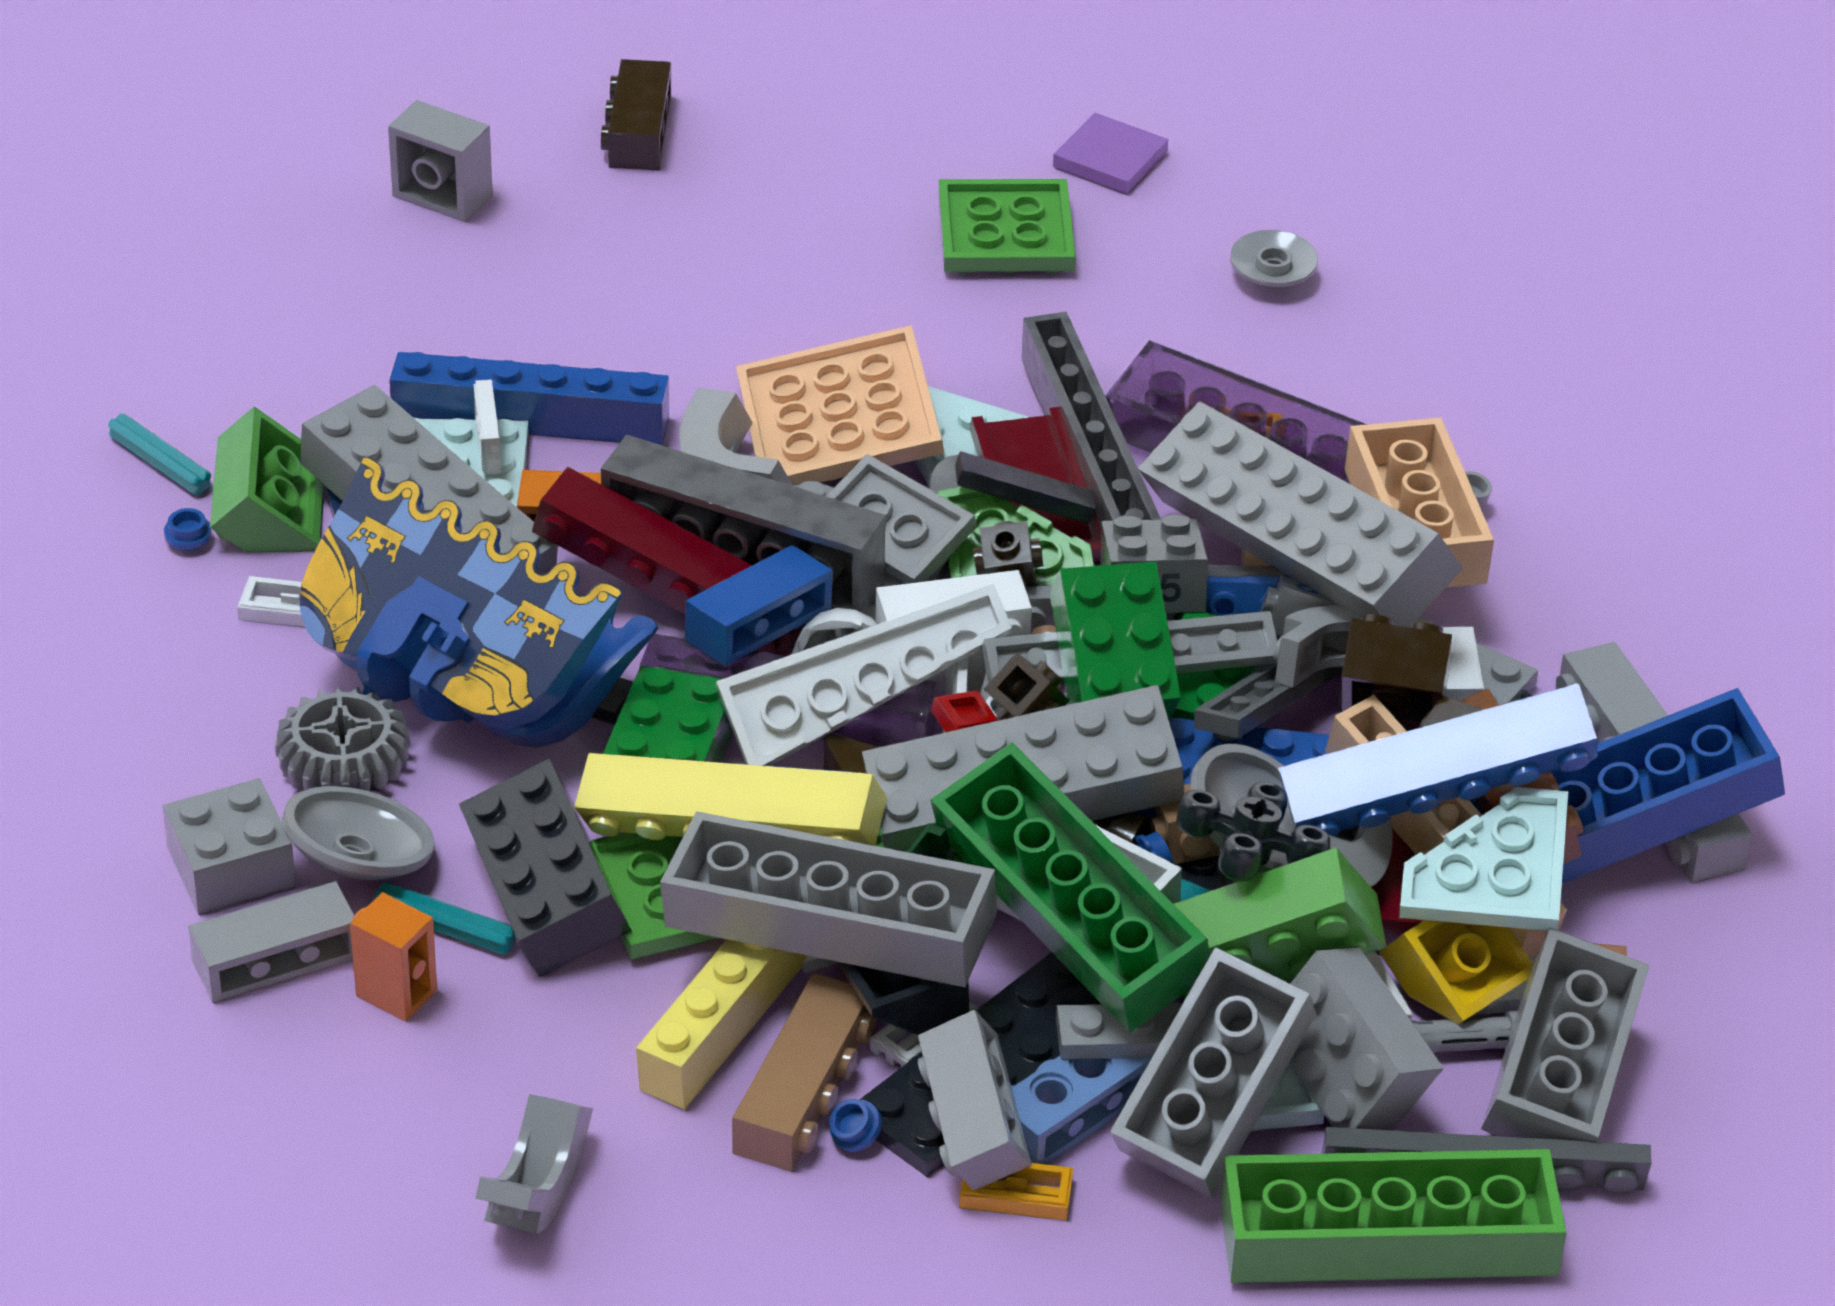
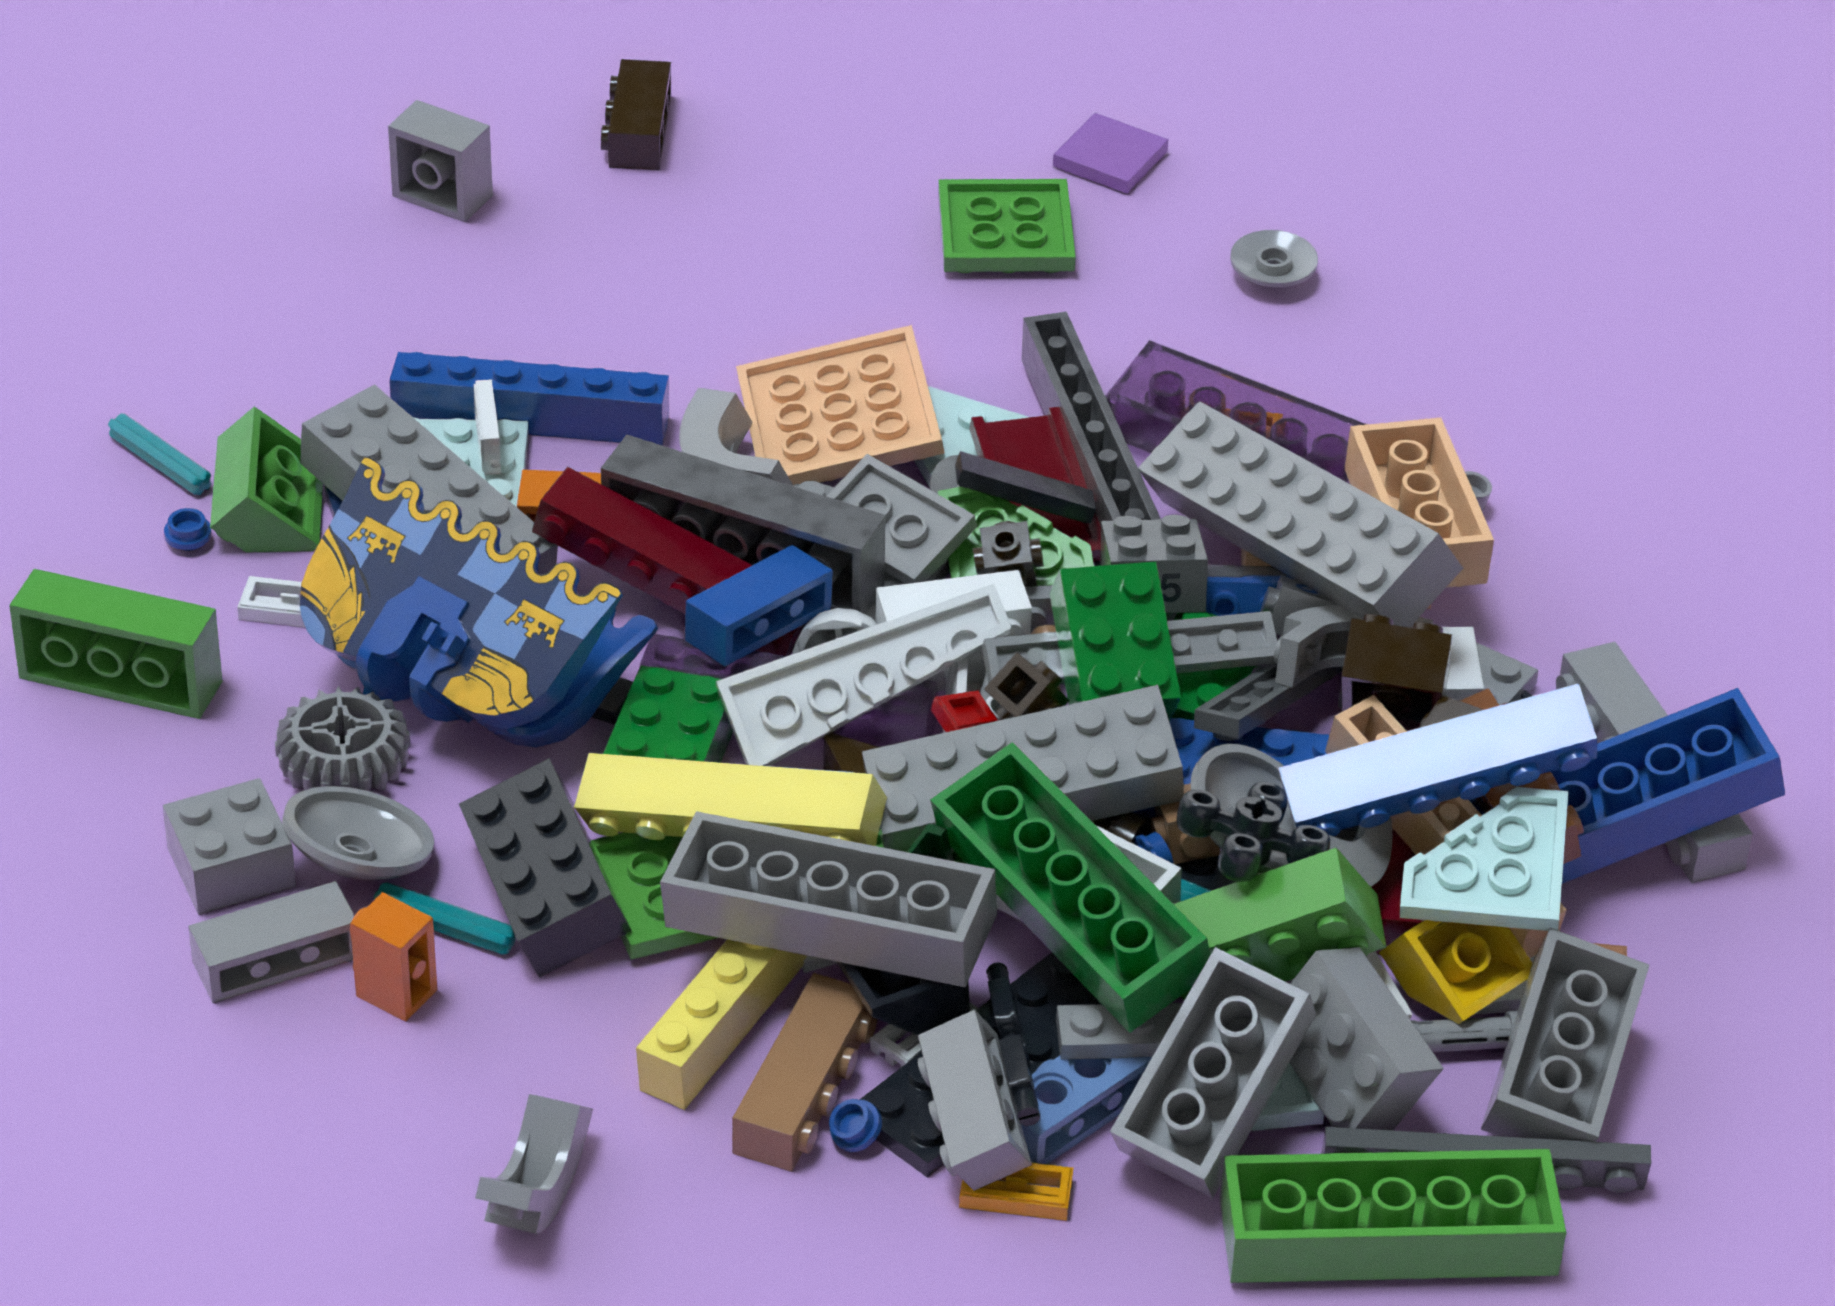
(116, 643): none -> bright green brick
(1013, 1044): none -> black piece

